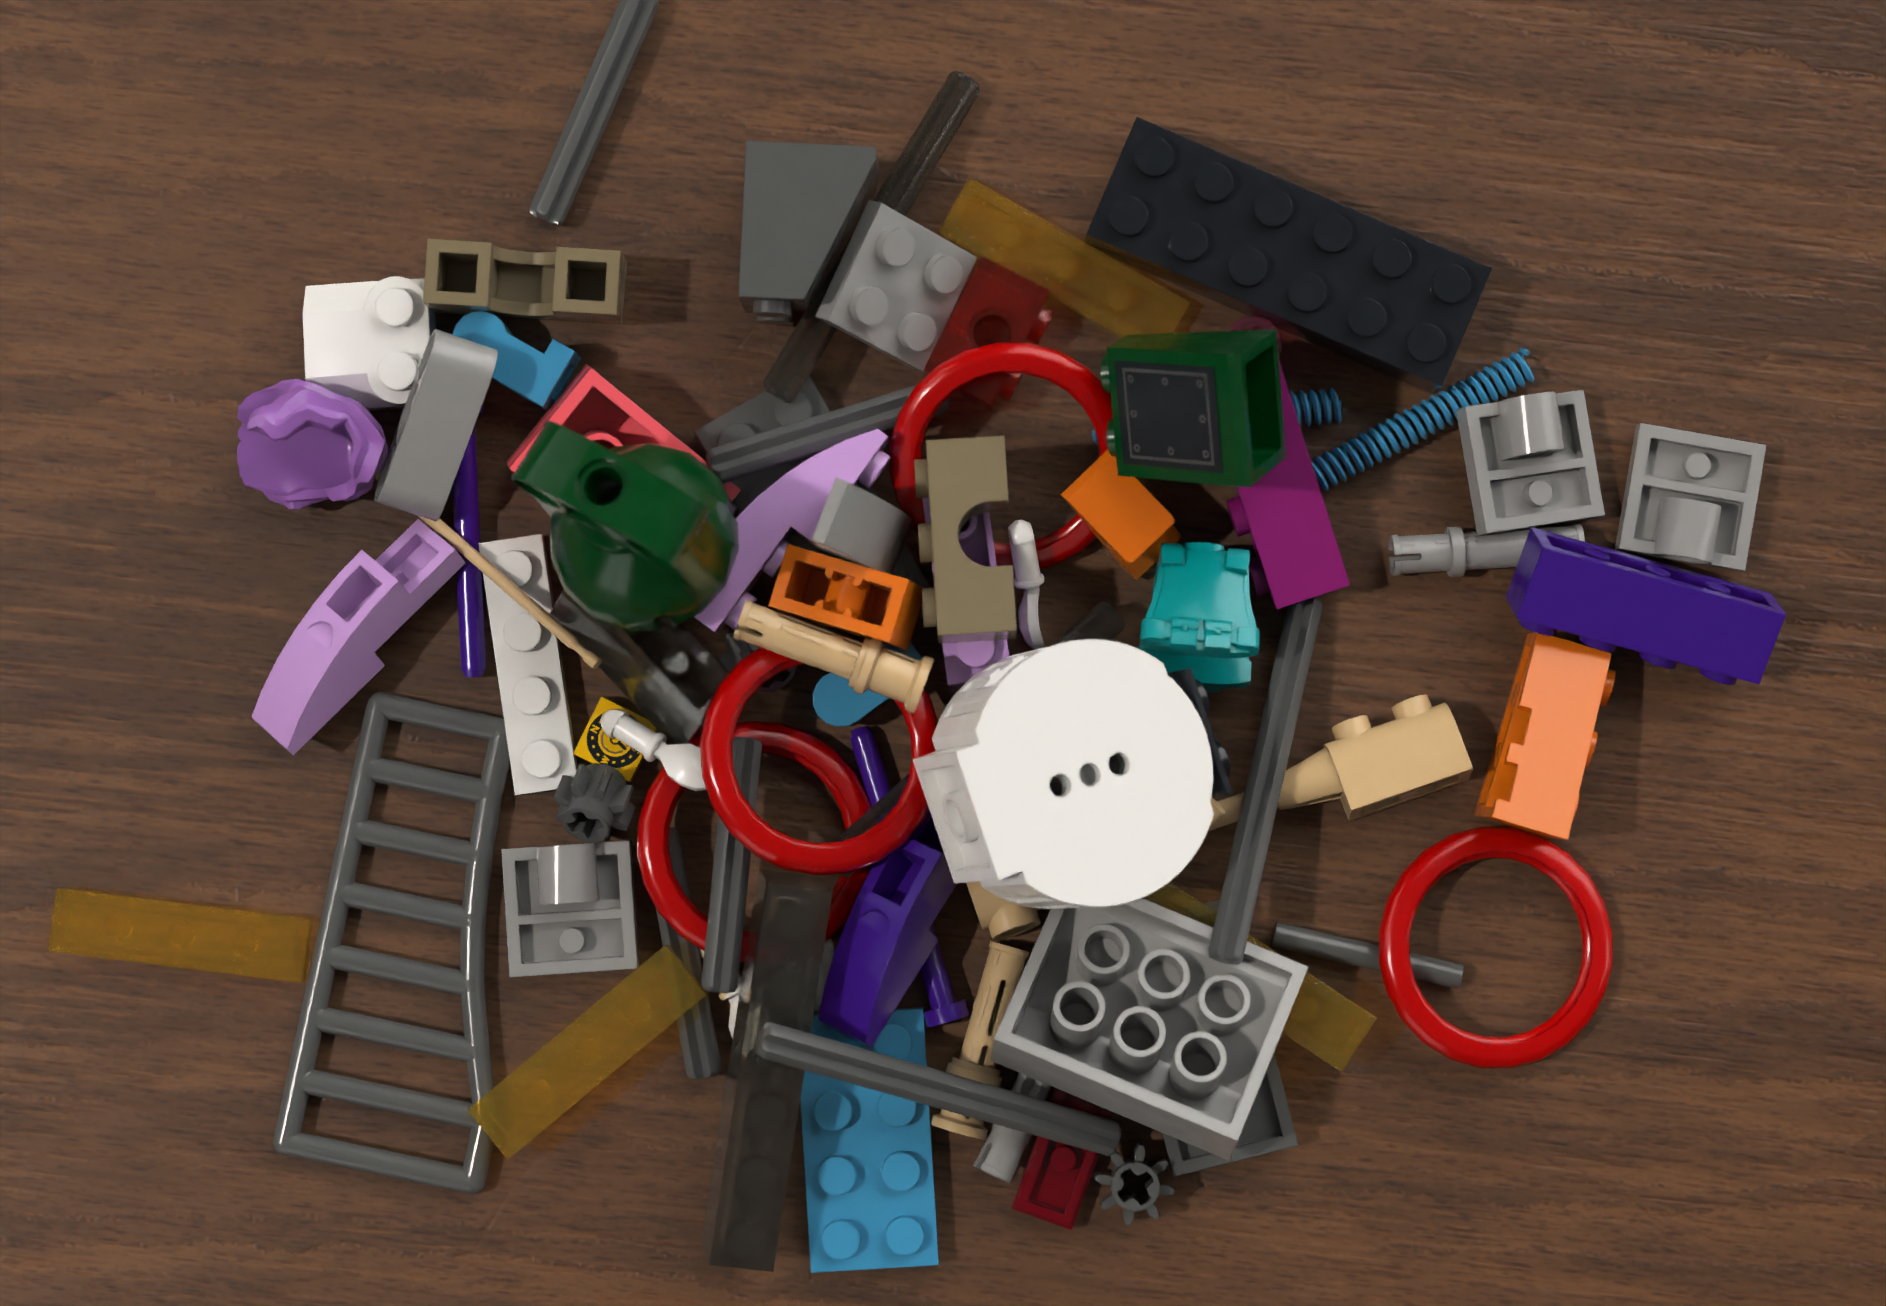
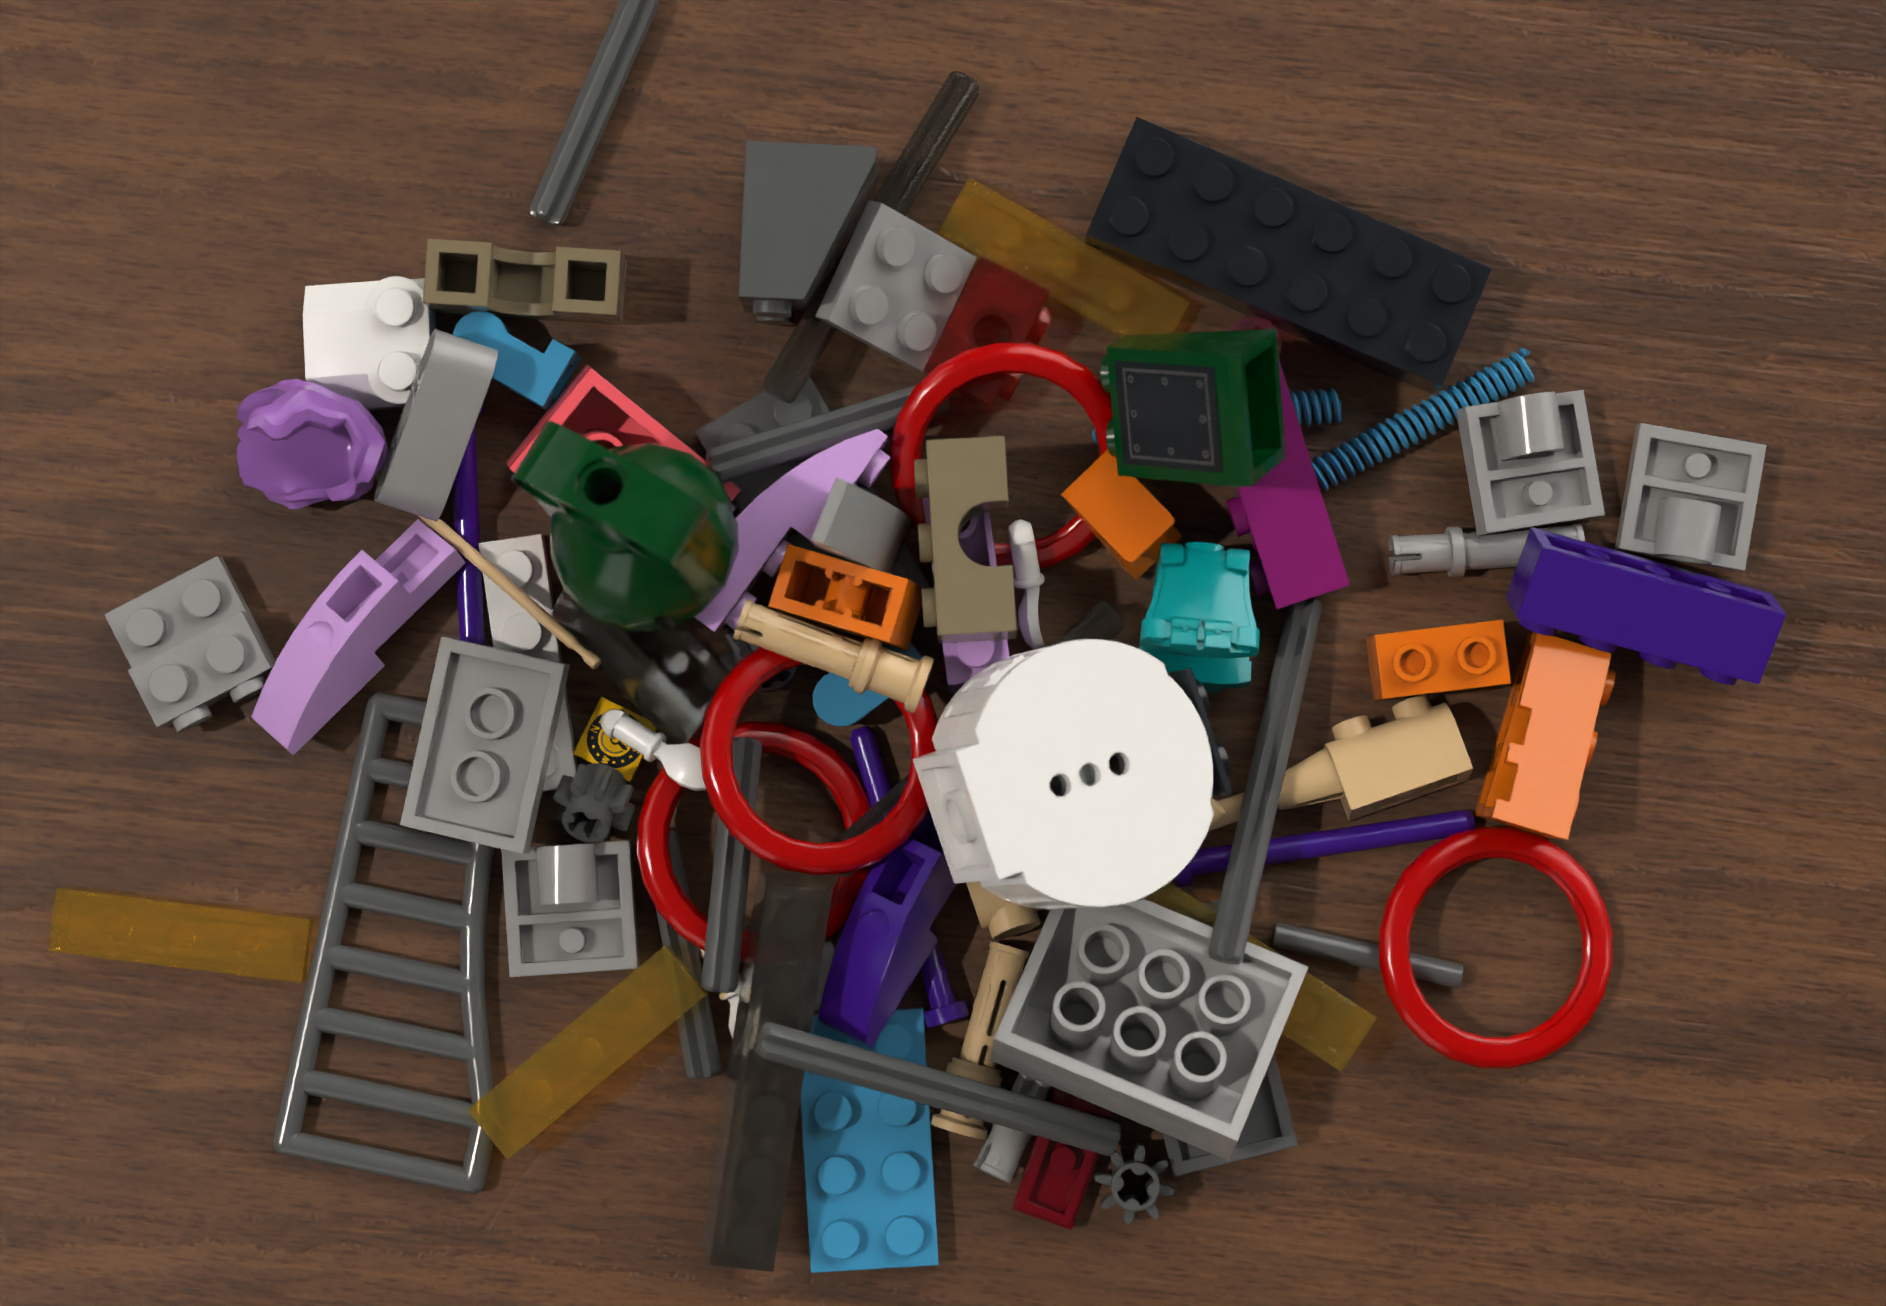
(192, 645): none -> light grey plate
(485, 745): none -> light grey plate
(1336, 842): none -> dark purple bar
(1438, 660): none -> orange brick

